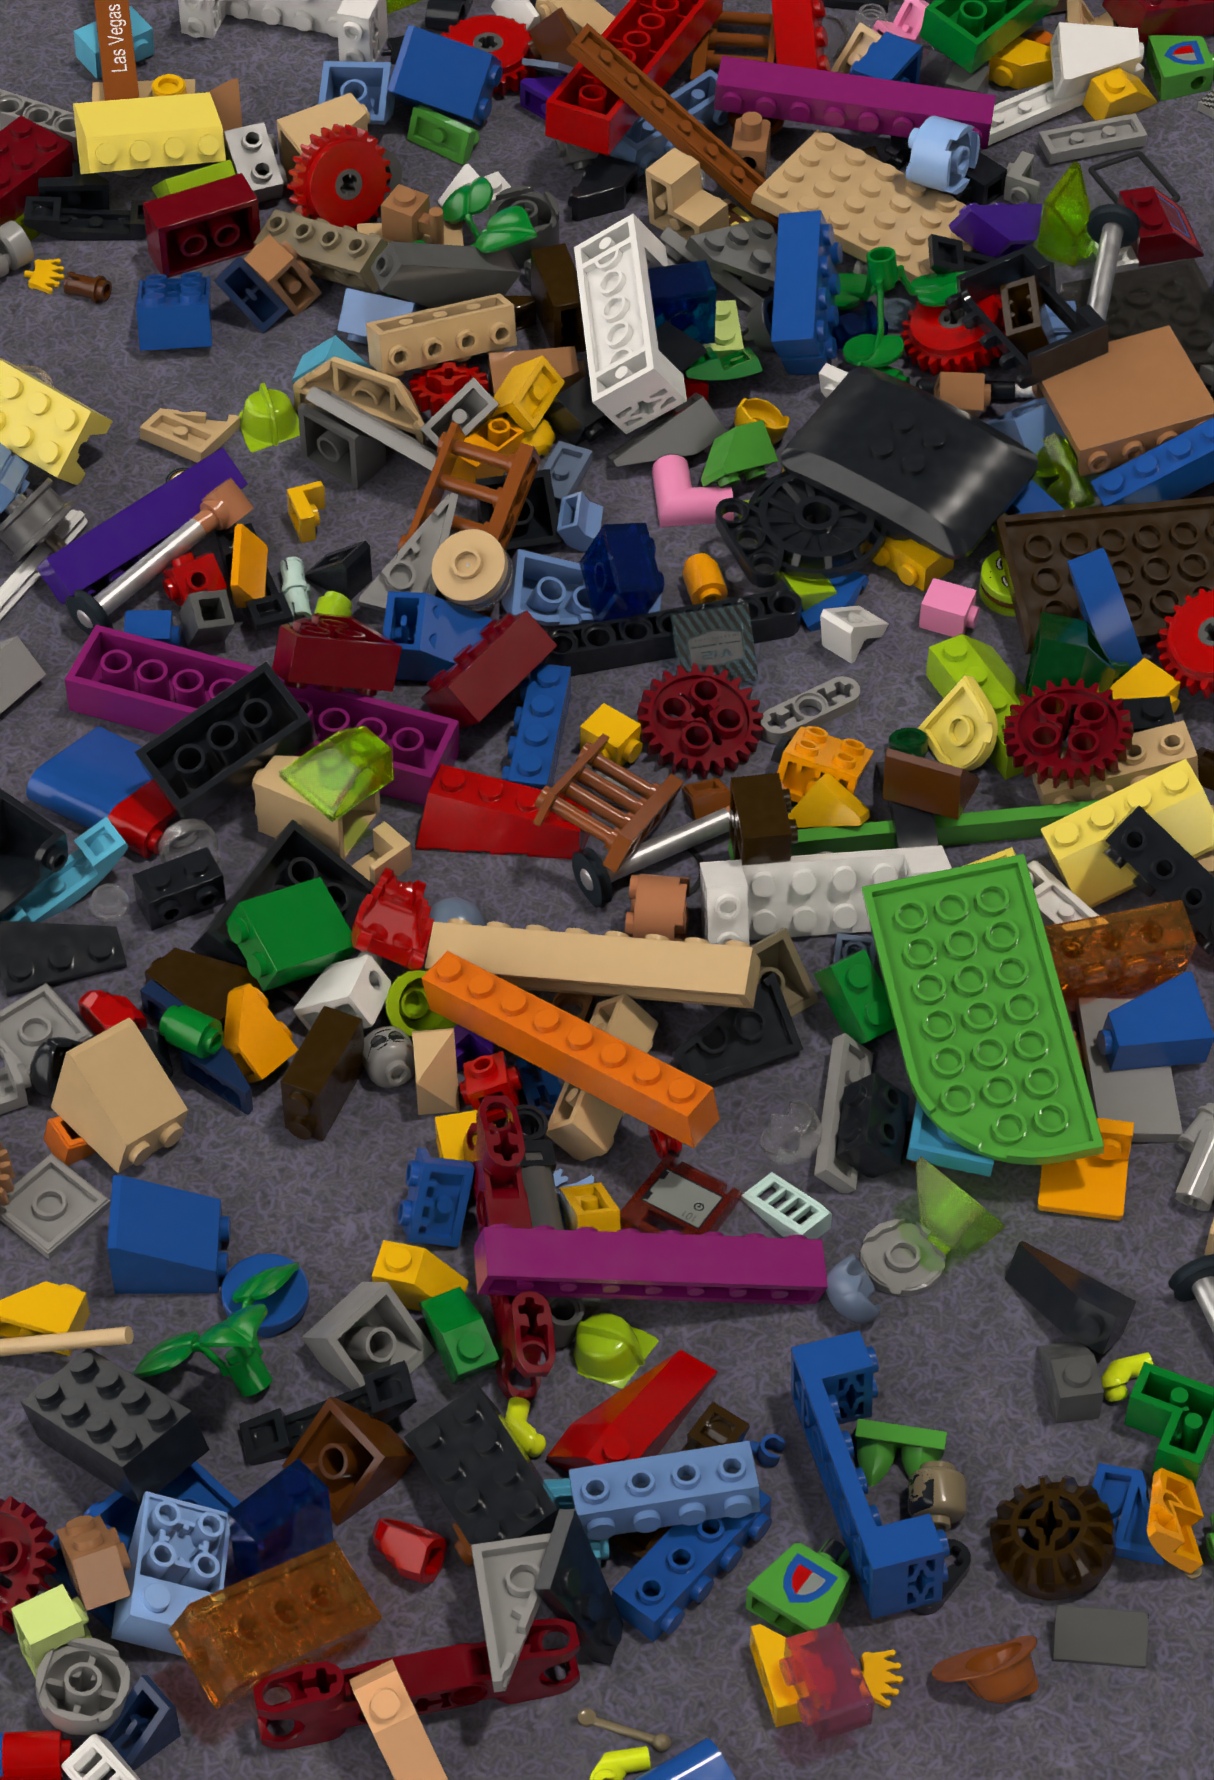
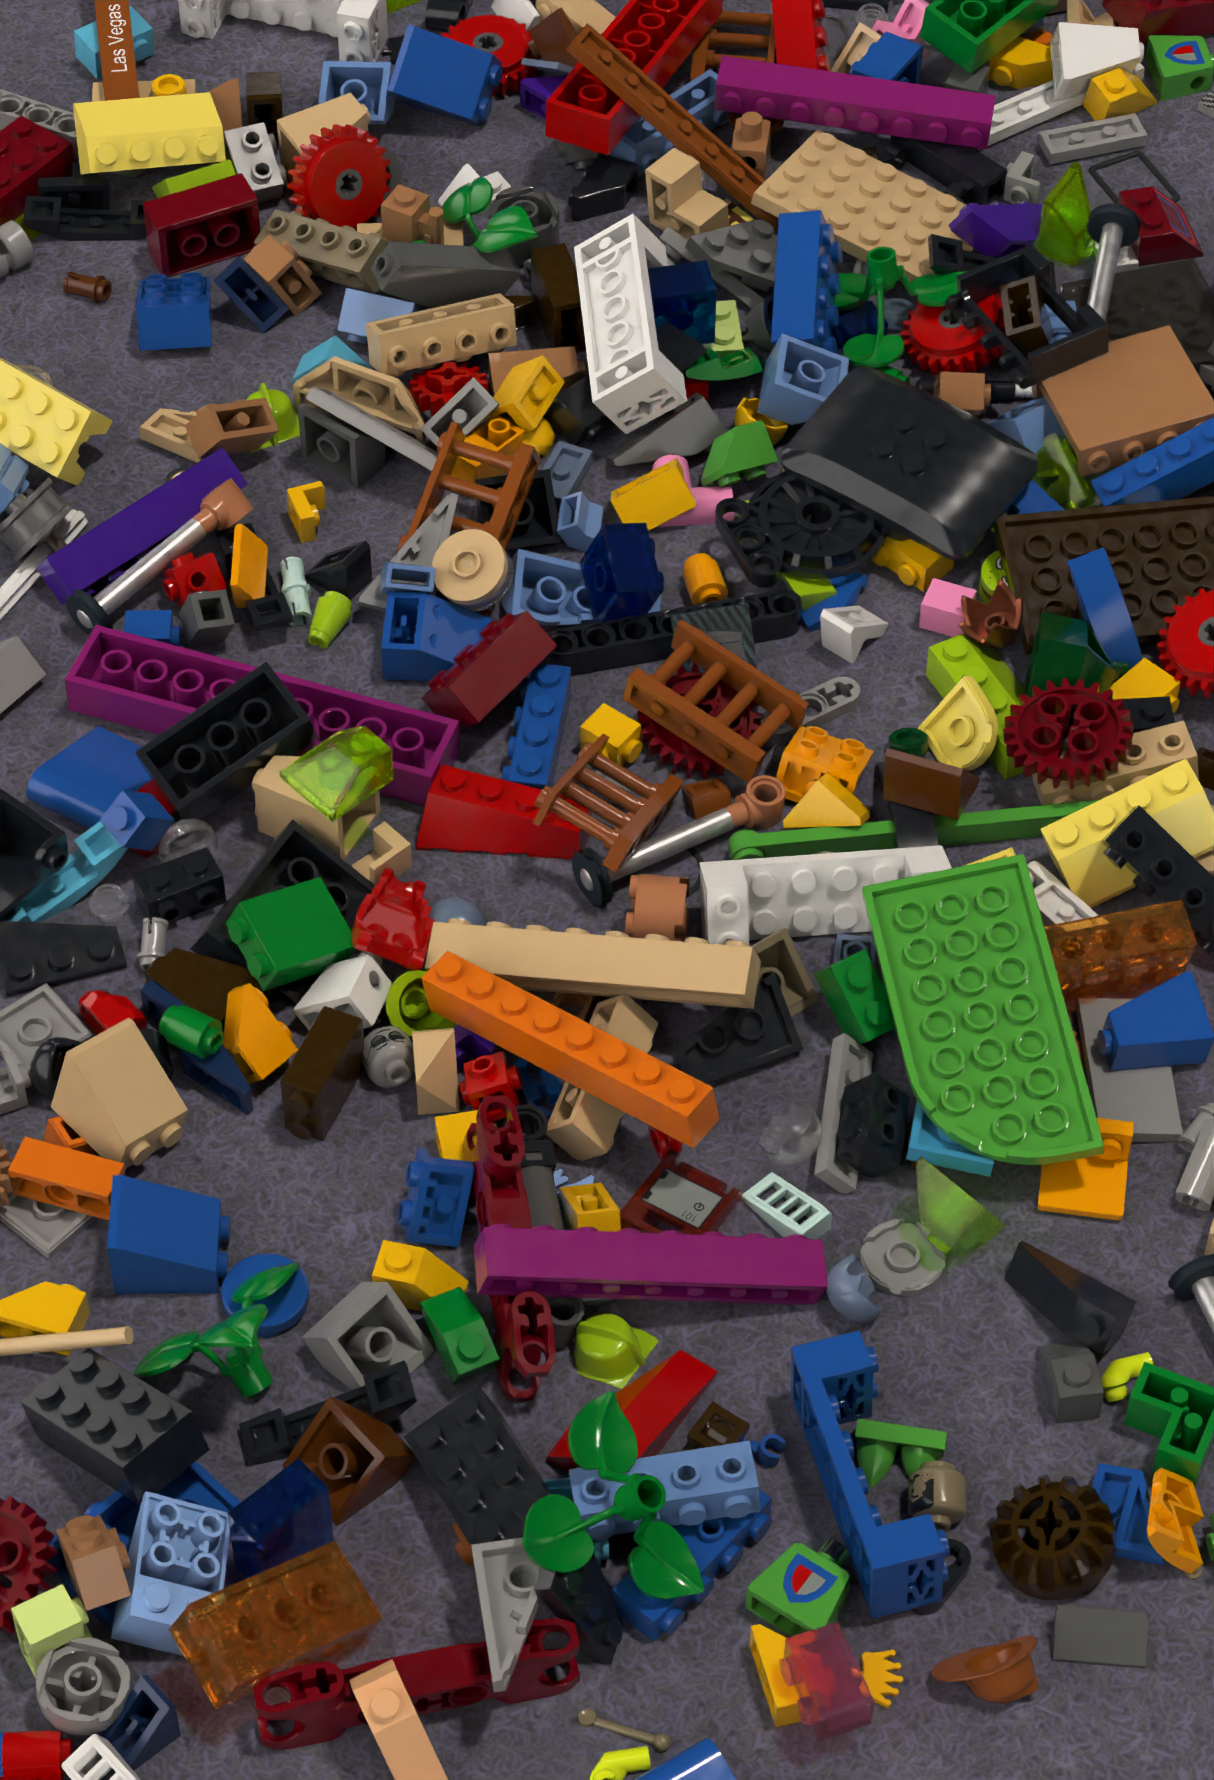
(45, 274): yellow piece -> none
(64, 1177): none -> orange piece
(137, 820): none -> blue brick
(153, 941): none -> light grey pin
(234, 426): none -> medium nougat brick
(265, 100): none -> dark brown slope
(335, 655): dark red brick -> none
(407, 572): none -> medium blue piece
(410, 1549): red rock -> none
(442, 134): bright green tile -> none
(517, 1417): neon yellow arm -> none
(558, 1538): none -> green plant
(654, 496): none -> yellow panel
(700, 729): none -> dark orange fence
(760, 819): dark brown brick -> none
(798, 379): none -> medium blue slope
(942, 154): light blue brick -> none
(993, 623): none -> copper piece

